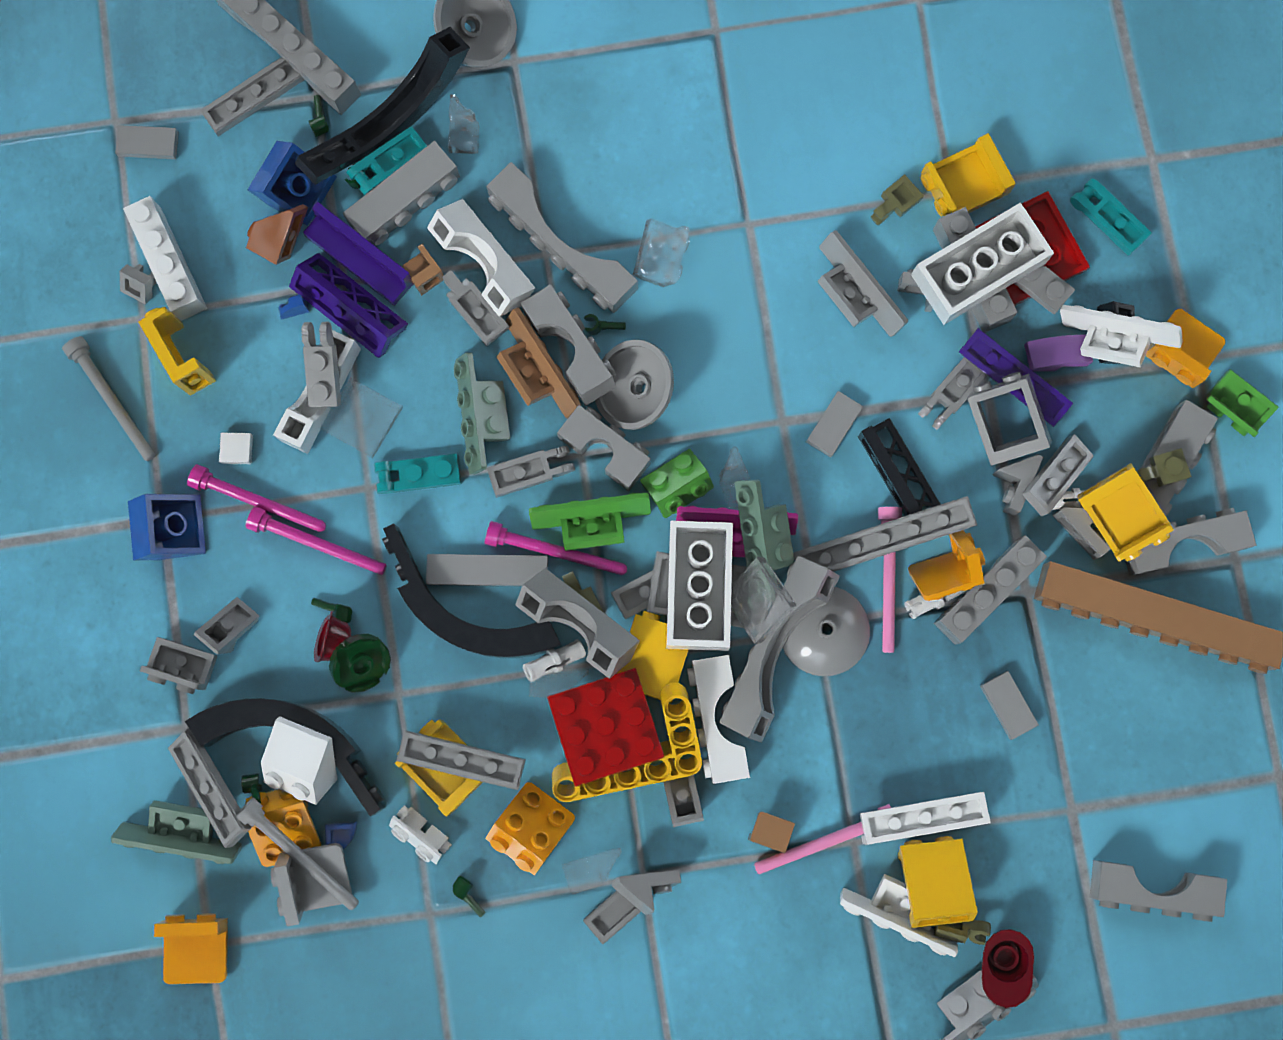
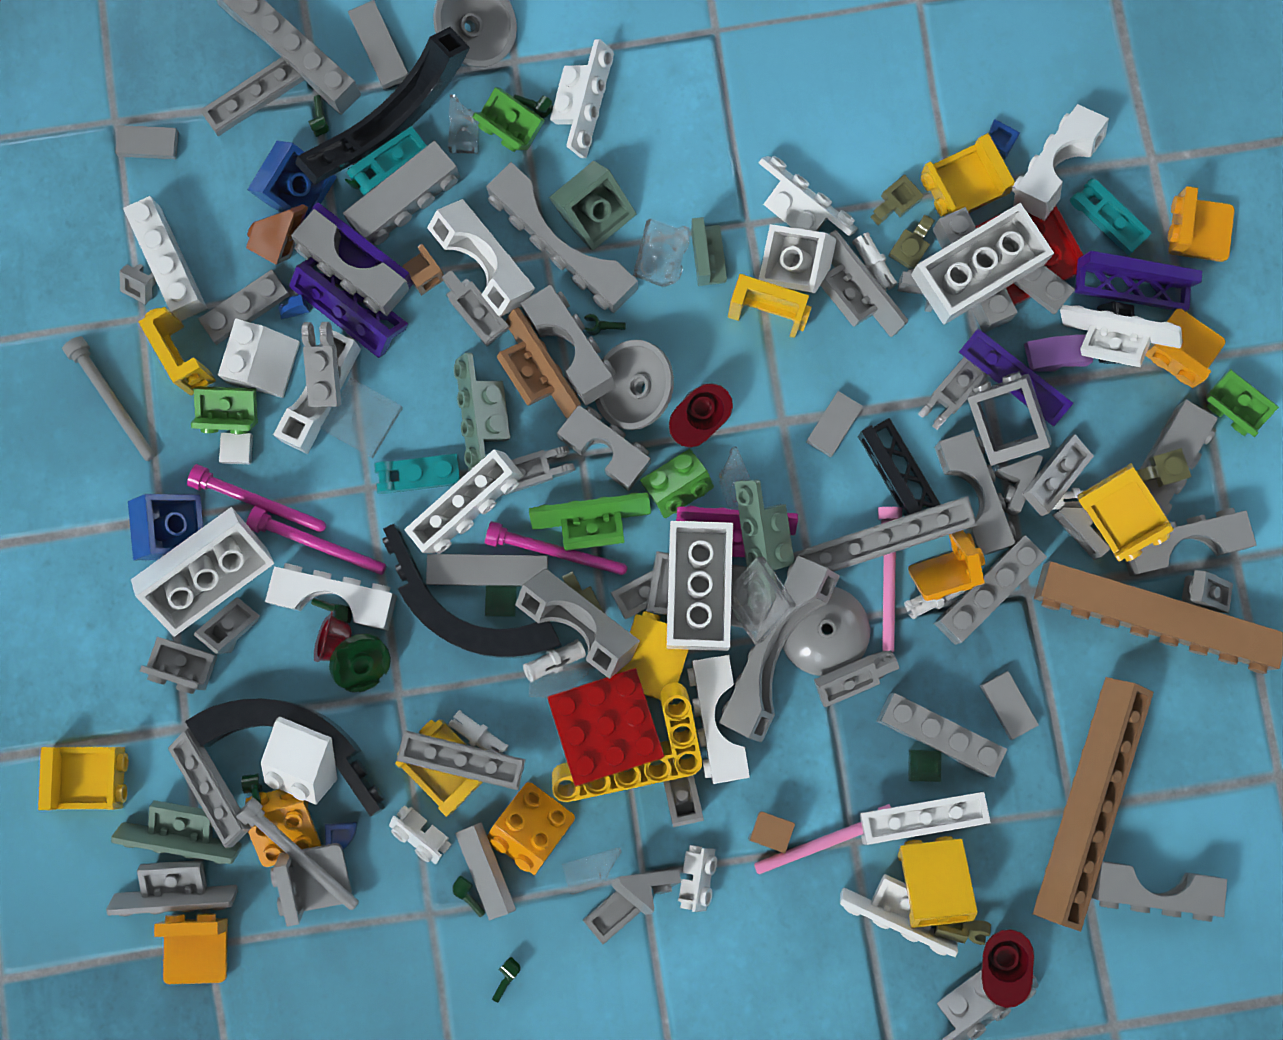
(82, 778): none -> yellow panel
(172, 888): none -> light grey bracket
(202, 572): none -> white brick
(224, 409): none -> bright green bracket
(244, 305): none -> light grey plate
(258, 358): none -> white slope
(295, 589): none -> white arch
(378, 44): none -> light grey tile
(378, 285): none -> light grey arch
(464, 502): none -> white brick
(476, 734): none -> white pin
(485, 871): none -> light grey tile
(500, 601): none -> clear green tile
(509, 120): none -> bright green bracket
(509, 970): none -> dark green hand
(542, 107): none -> dark green hand
(581, 96): none -> white bracket
(593, 205): none -> sand green slope
(696, 893): none -> white hinge
(700, 415): none -> dark red piece
(708, 253): none -> sand green bracket
(770, 299): none -> yellow panel
(797, 258): none -> white slope
(799, 204): none -> white bracket
(855, 677): none -> light grey hinge
(874, 261): none -> white pin
(911, 246): none -> olive plate
(924, 766): none -> clear green tile
(942, 735): none -> light grey arch
(964, 458): none -> light grey arch
(1003, 137): none -> blue tile
(1077, 136): none -> white arch
(1093, 803): none -> medium nougat brick
(1138, 270): none -> dark purple fence
(1200, 227): none -> light orange bracket
(1207, 591): none -> light grey slope

